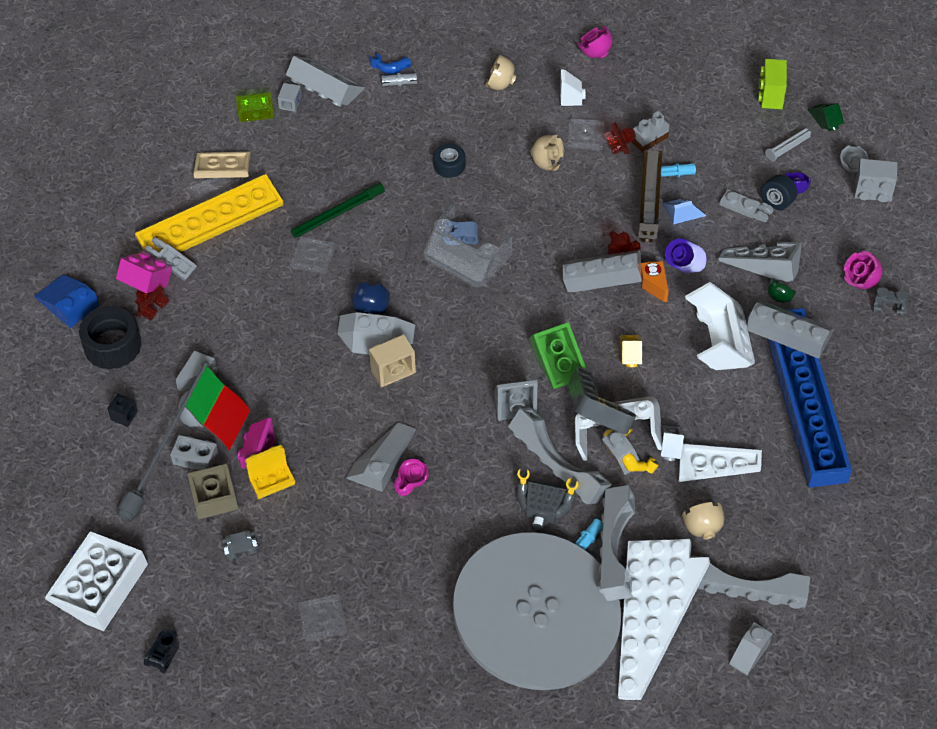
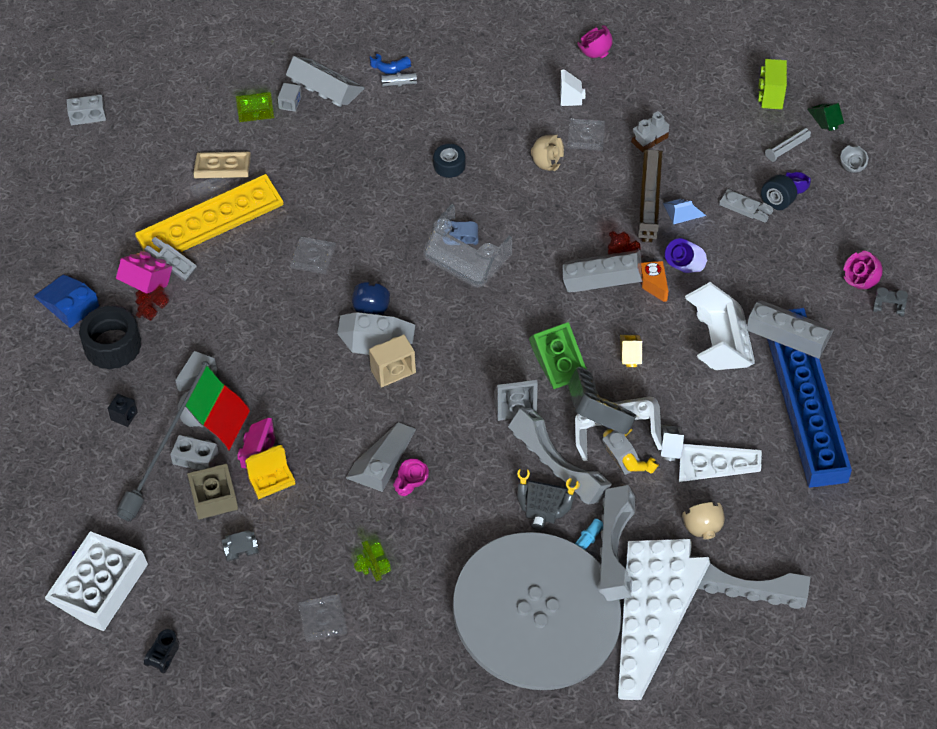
(86, 109): none -> light grey brick
(367, 194): dark green axle -> none
(377, 568): none -> clear neon green hips
(501, 74): tan cylinder -> none
(618, 140): clear red hips -> none
(678, 170): medium azure axle -> none
(751, 648): light grey slope -> none
(772, 262): light grey wedge -> none
(780, 292): dark green hair -> none
(875, 180): light grey brick -> none

